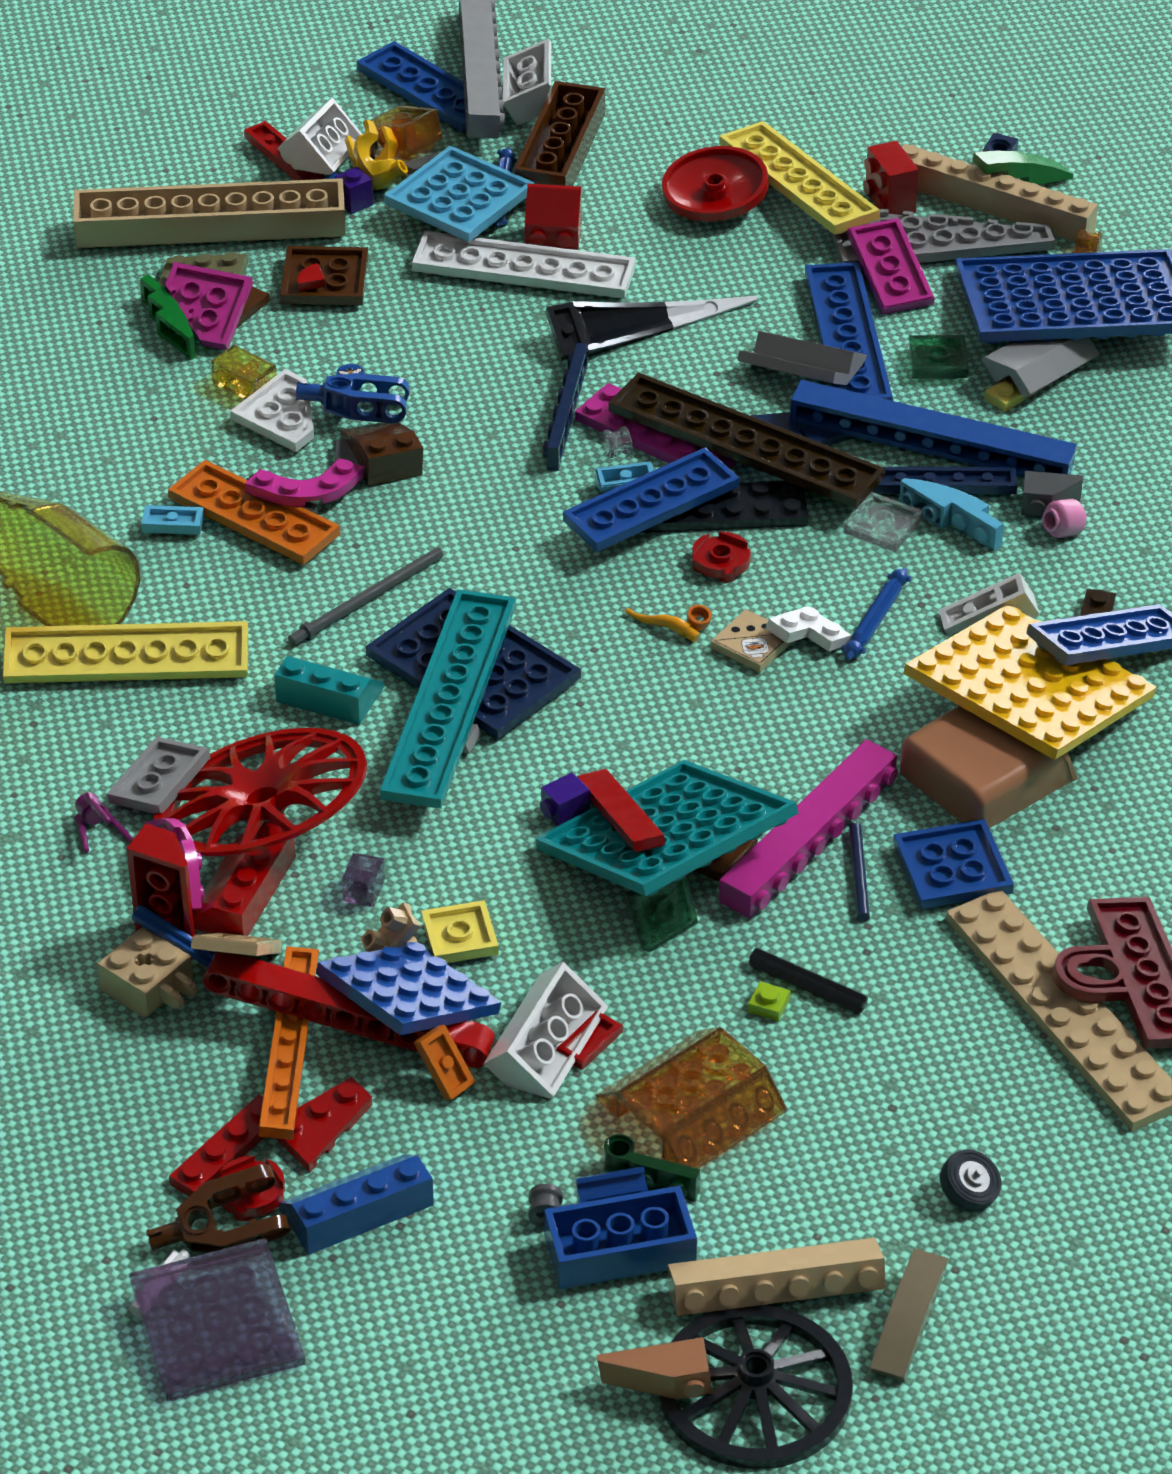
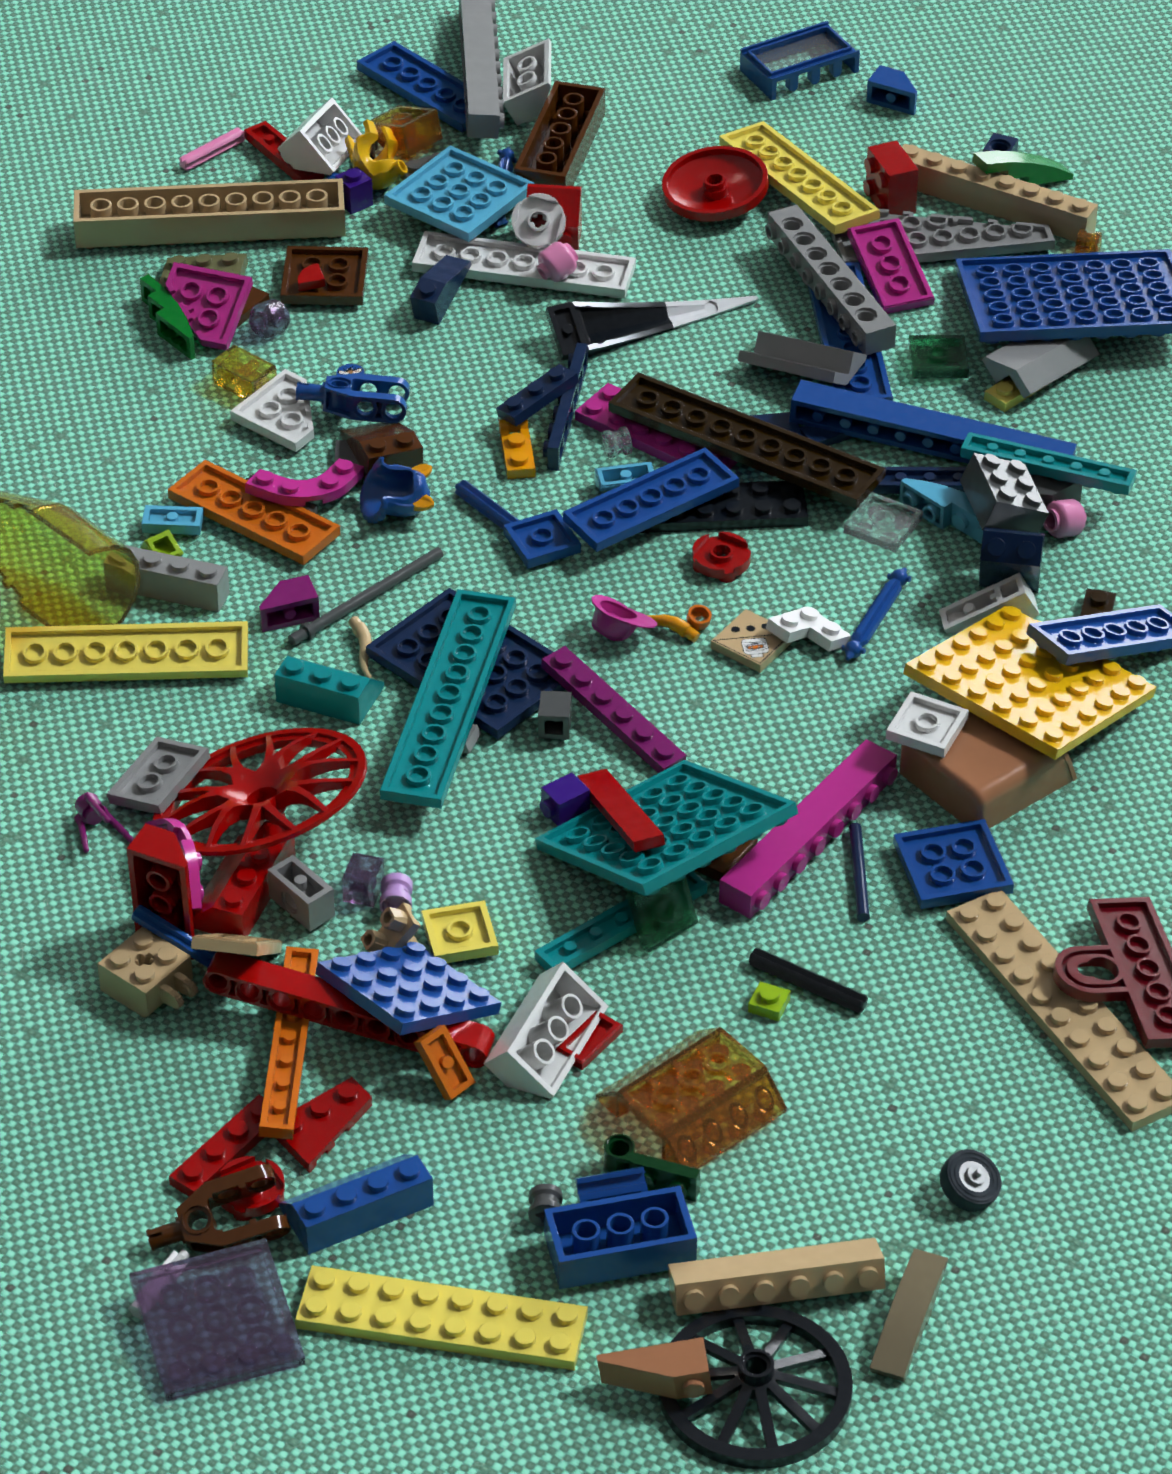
(163, 543): none -> lime slope
(182, 580): none -> light grey brick
(211, 149): none -> bright pink axle
(269, 318): none -> head
(289, 604): none -> magenta slope
(301, 892): none -> light grey brick
(363, 636): none -> tan animal
(395, 491): none -> blue hair
(395, 890): none -> lavender wheel
(438, 288): none -> dark blue slope
(442, 1317): none -> light yellow plate
(483, 504): none -> blue axle
(517, 450): none -> light orange plate
(530, 208): none -> white plate
(537, 395): none -> dark blue plate
(542, 538): none -> blue plate
(554, 715): none -> dark grey brick
(557, 261): none -> bright pink head
(599, 932): none -> teal plate
(612, 710): none -> magenta plate
(616, 620): none -> dark pink piece
(796, 54): none -> blue window
(831, 280): none -> light grey brick
(892, 90): none -> blue slope
(927, 724): none -> white plate
(1003, 494): none -> dark grey brick
(1009, 553): none -> dark blue slope
(1054, 464): none -> teal plate

